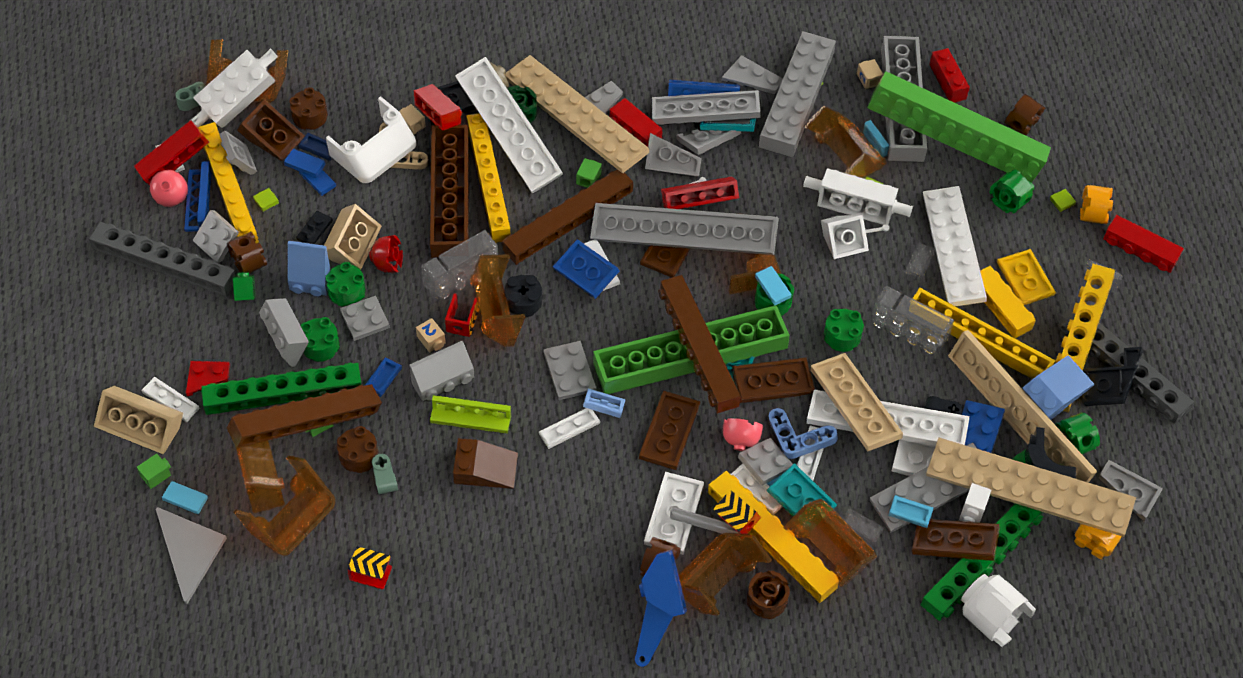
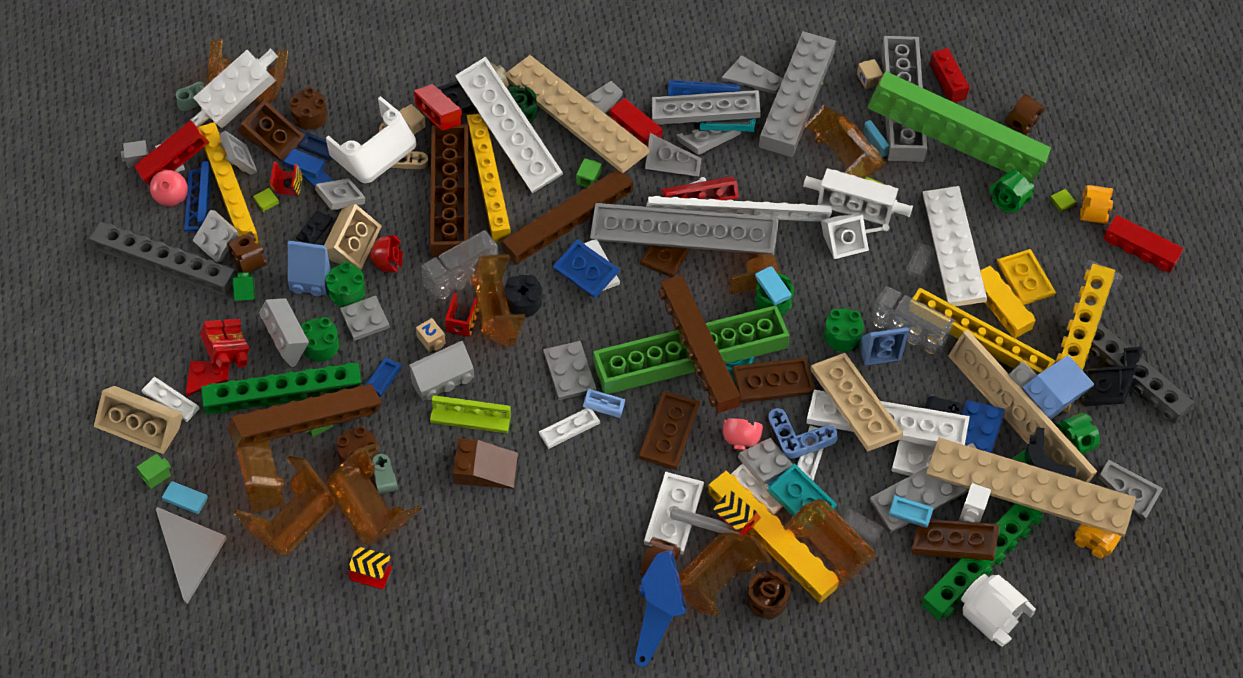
(134, 152): none -> light grey brick
(225, 342): none -> red hips
(278, 178): none -> red piece
(340, 194): none -> light grey plate
(361, 500): none -> clear orange windscreen
(783, 211): none -> white plate
(883, 346): none -> medium blue slope
(1022, 374): none -> light grey brick

